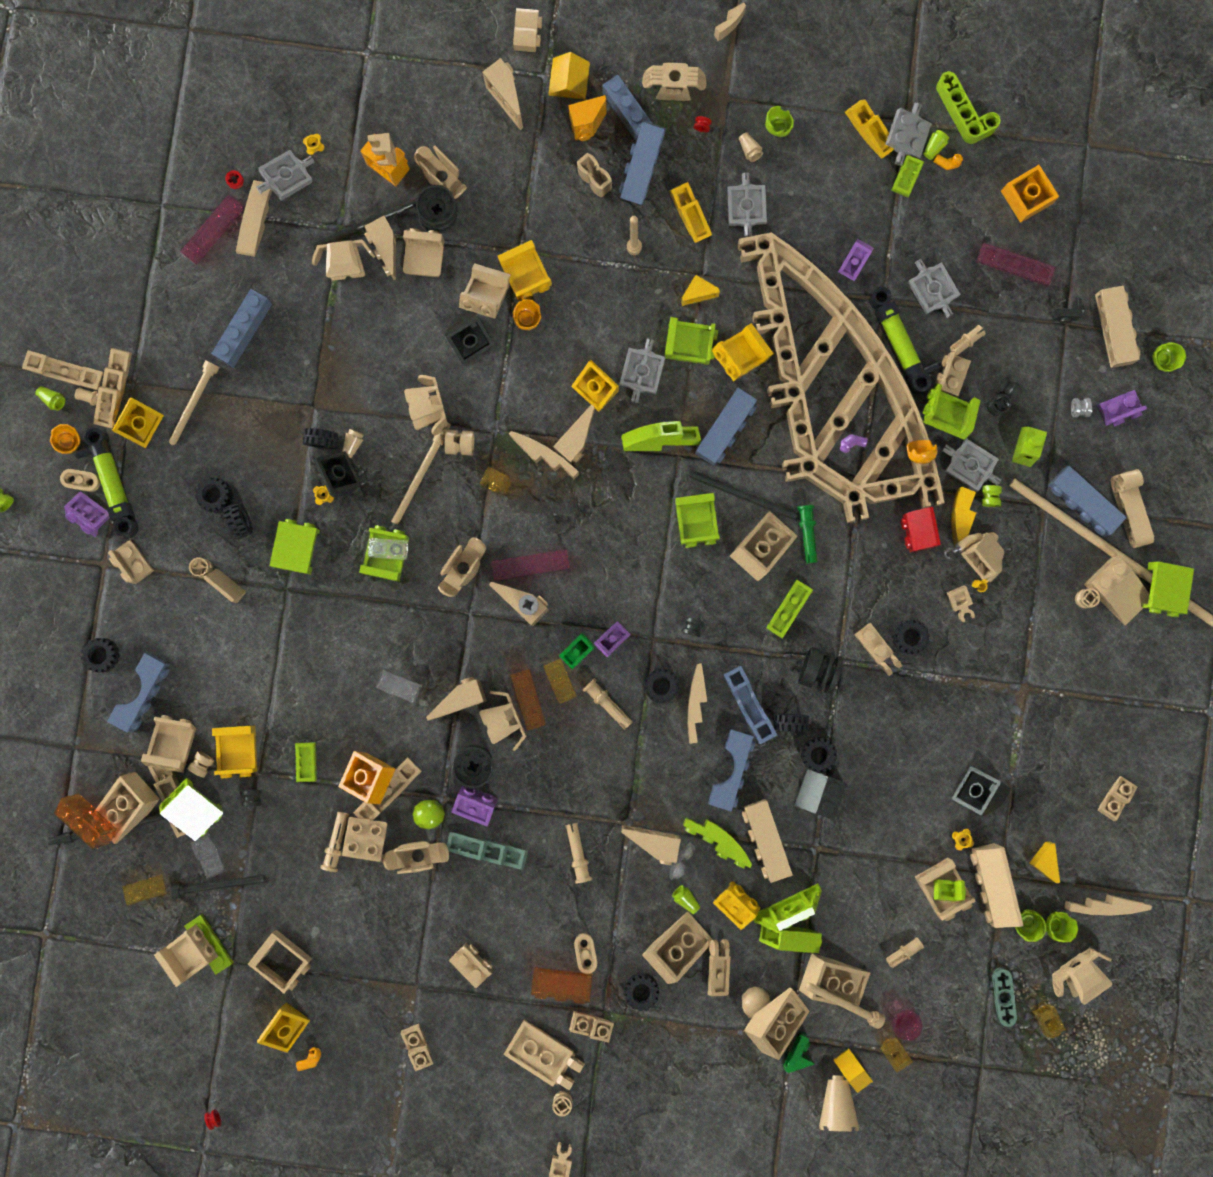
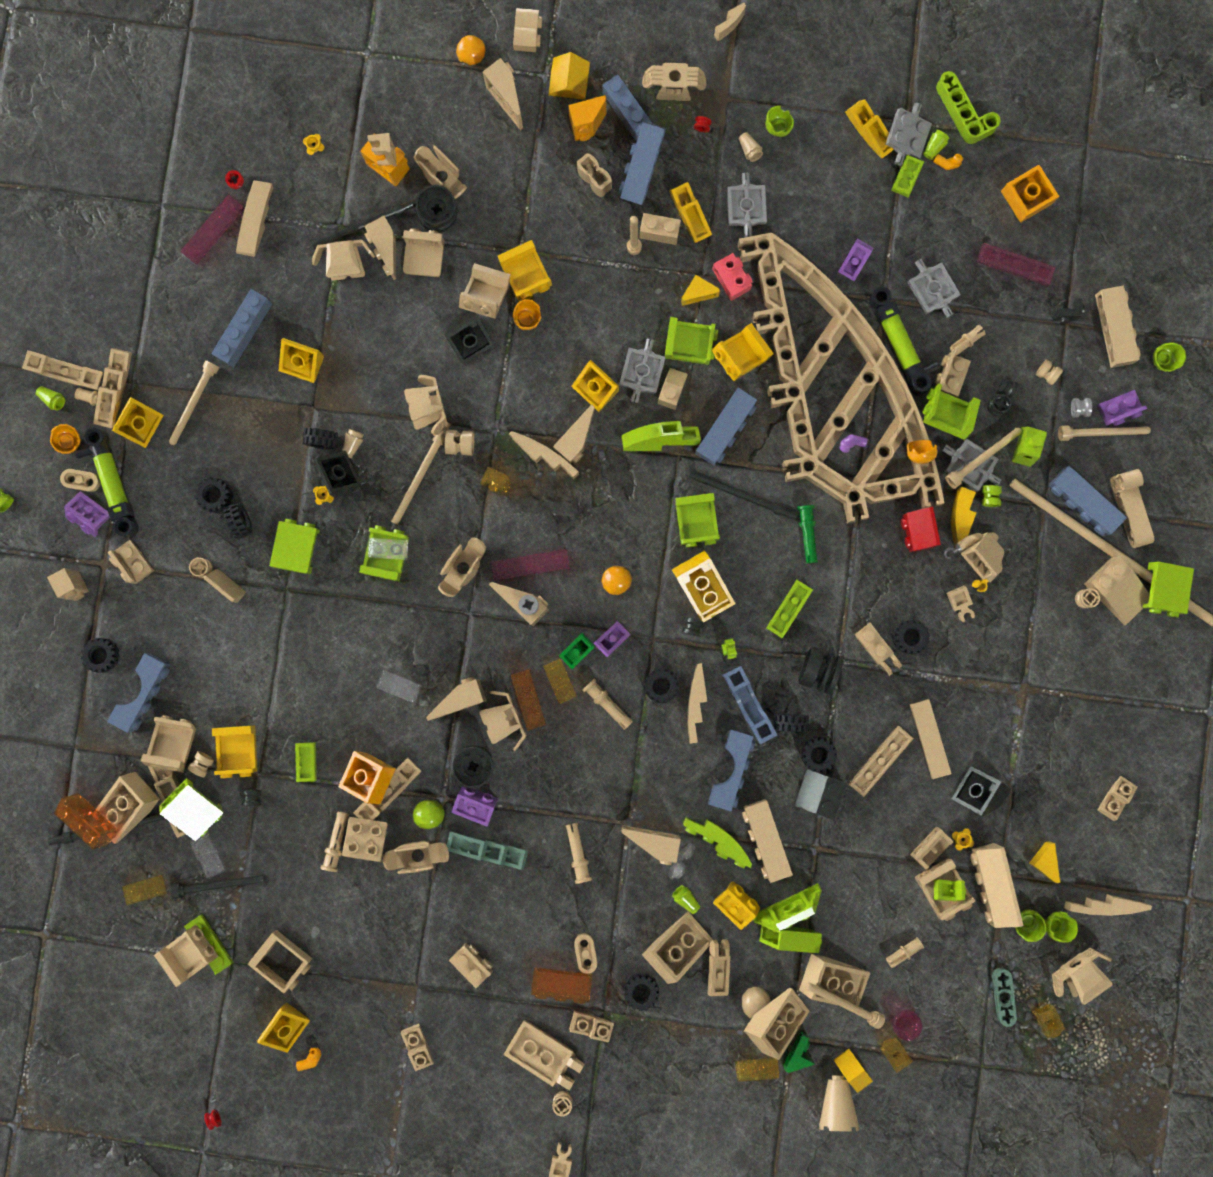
(68, 584): none -> tan brick
(285, 175): light grey plate -> none
(299, 360): none -> yellow slope
(470, 50): none -> light orange hair
(616, 580): none -> light orange hair
(659, 229): none -> tan brick
(672, 388): none -> tan slope
(703, 586): none -> yellow slope
(728, 649): none -> lime plate
(732, 276): none -> coral brick
(757, 1069): none -> clear yellow slope
(763, 546): tan slope -> none
(880, 761): none -> tan tile
(930, 739): none -> tan tile
(931, 848): none -> tan hinge
(954, 478): none -> tan piece
(1049, 372): none -> tan wheel
(1066, 433): none -> tan piece

